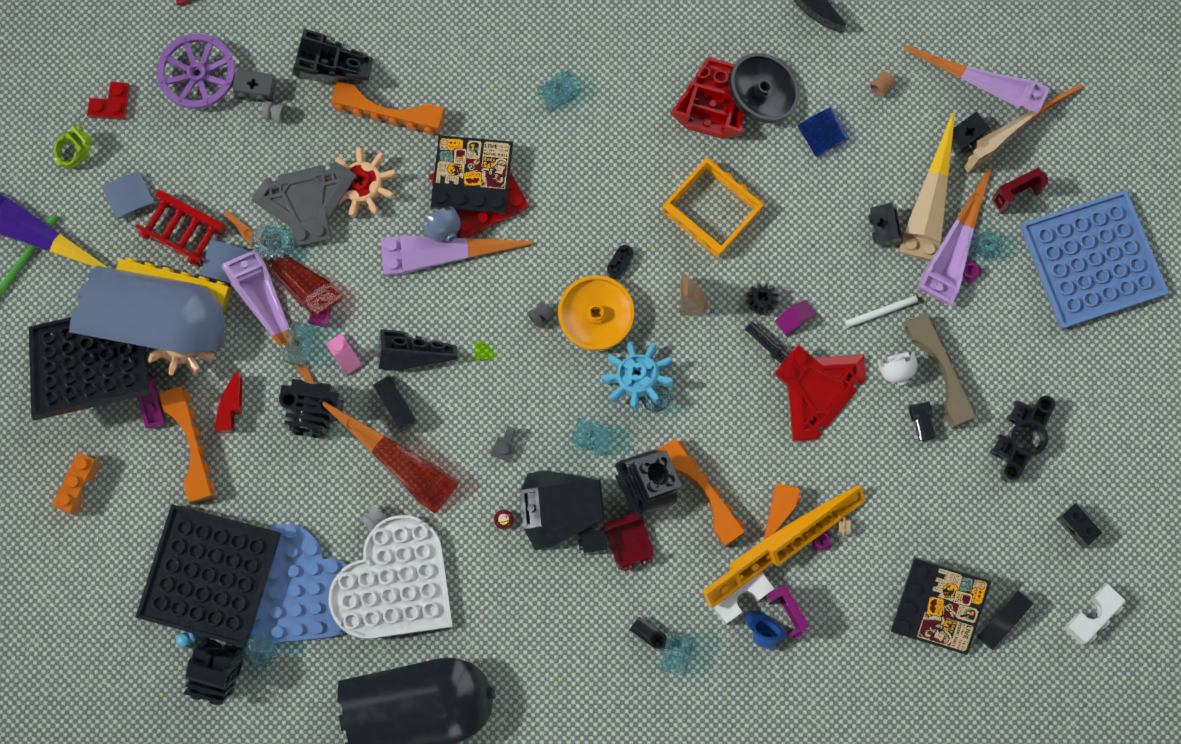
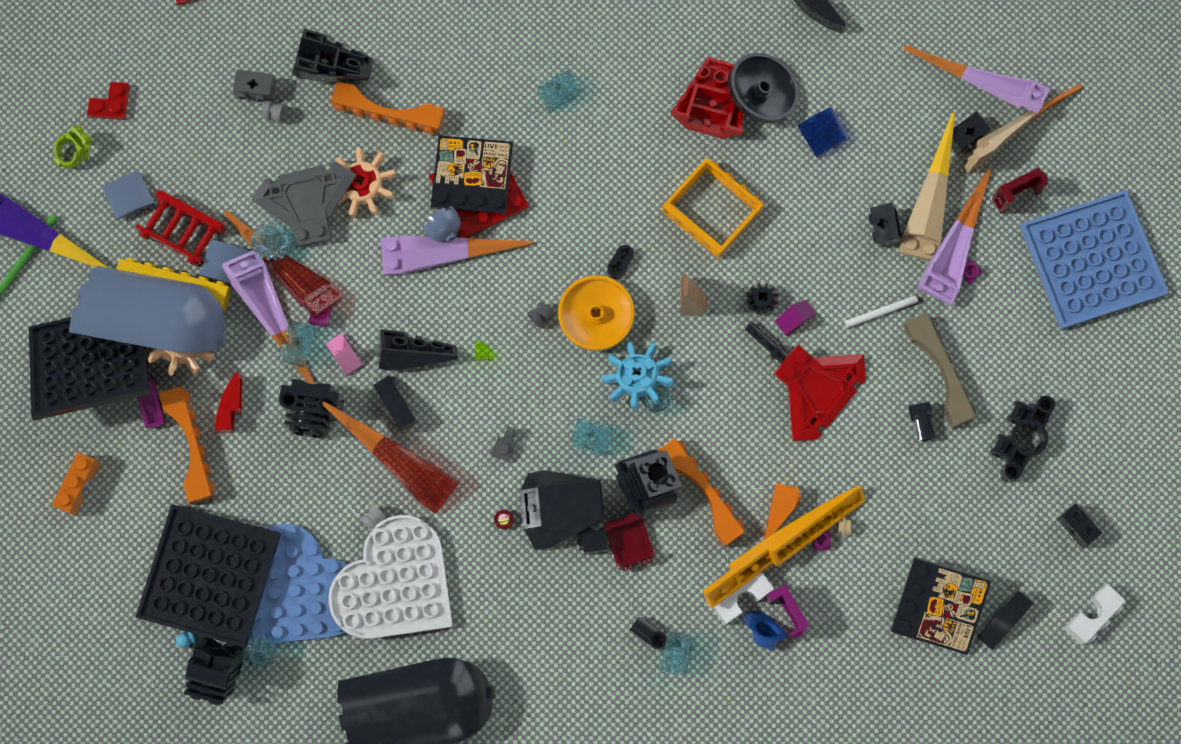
(192, 70): medium lavender wheel -> none
(881, 85): medium nougat wheel -> none
(899, 368): white cylinder -> none
(991, 239): clear light blue gear -> none

